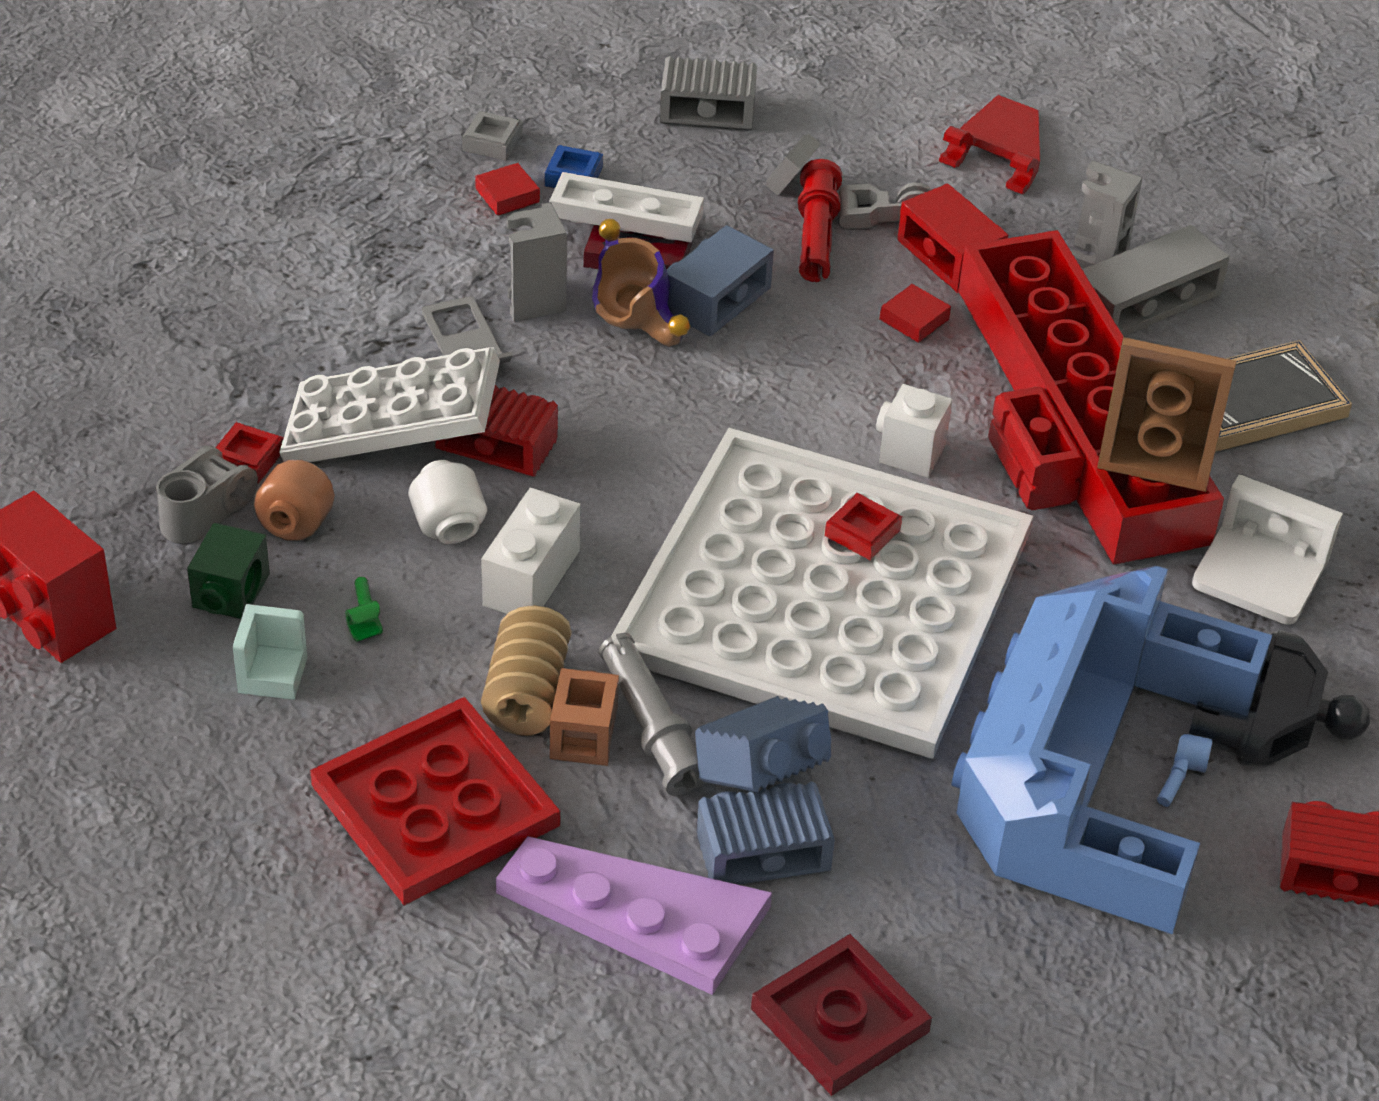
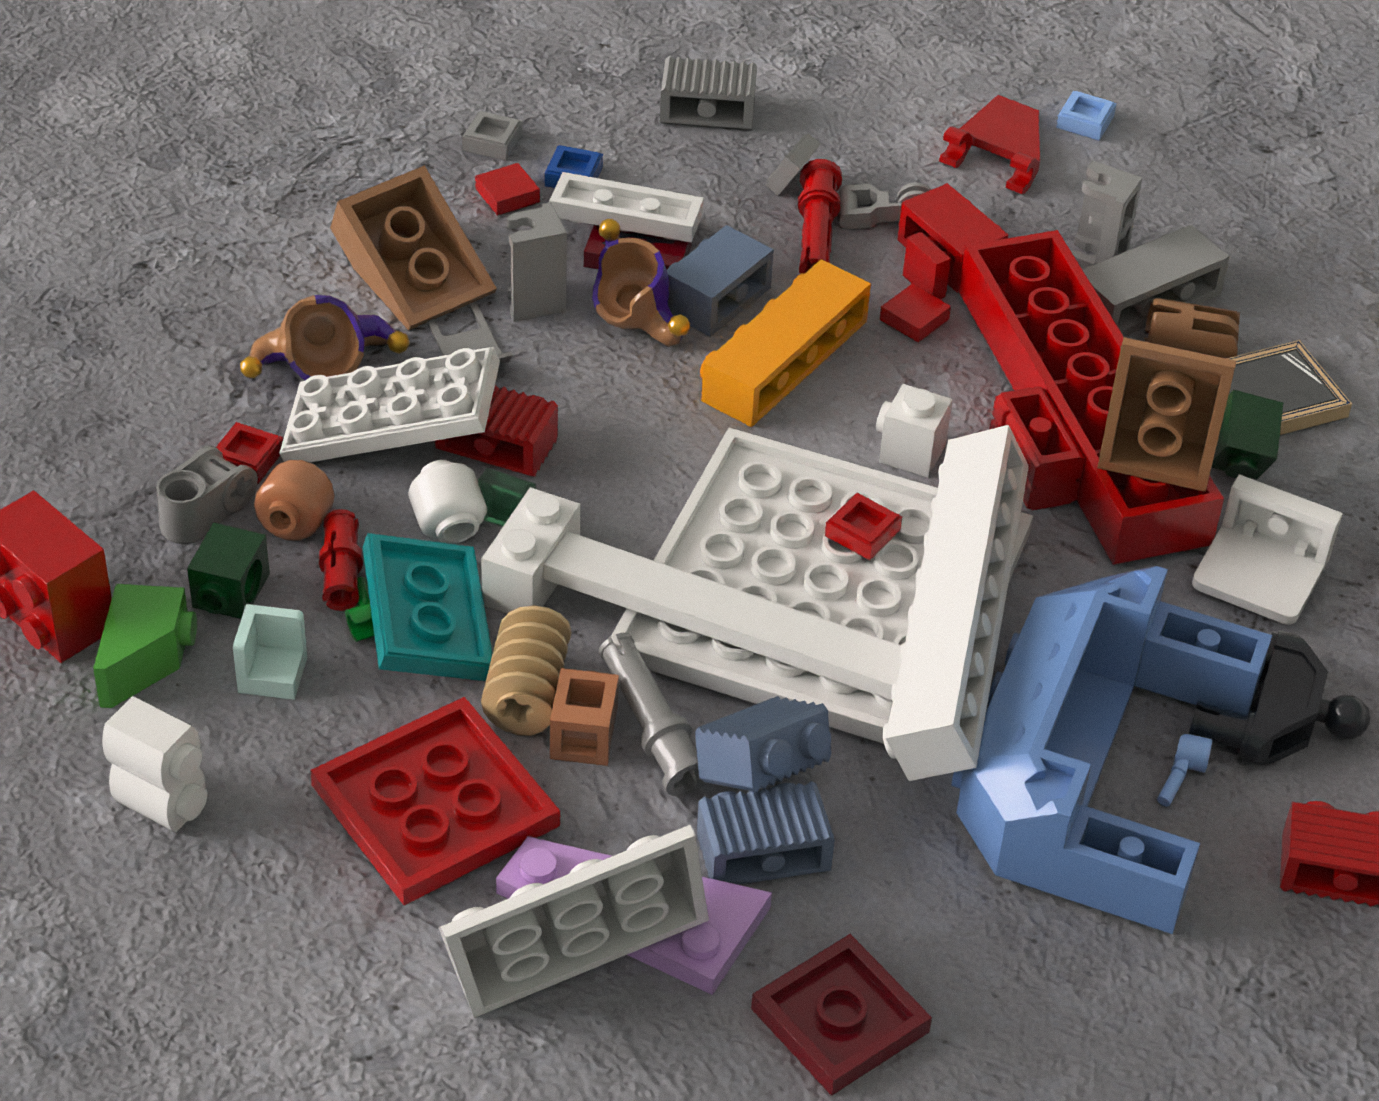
(141, 640): none -> bright green slope
(155, 764): none -> white brick
(322, 339): none -> medium nougat piece
(340, 560): none -> red pin
(410, 248): none -> medium nougat slope
(427, 607): none -> teal tile
(501, 494): none -> clear green tile
(577, 920): none -> white slope
(725, 614): none -> white tile
(784, 342): none -> light orange brick
(926, 265): none -> red tile
(958, 607): none -> white brick
(1086, 115): none -> light blue tile
(1193, 327): none -> medium nougat arm
(1248, 435): none -> dark green brick

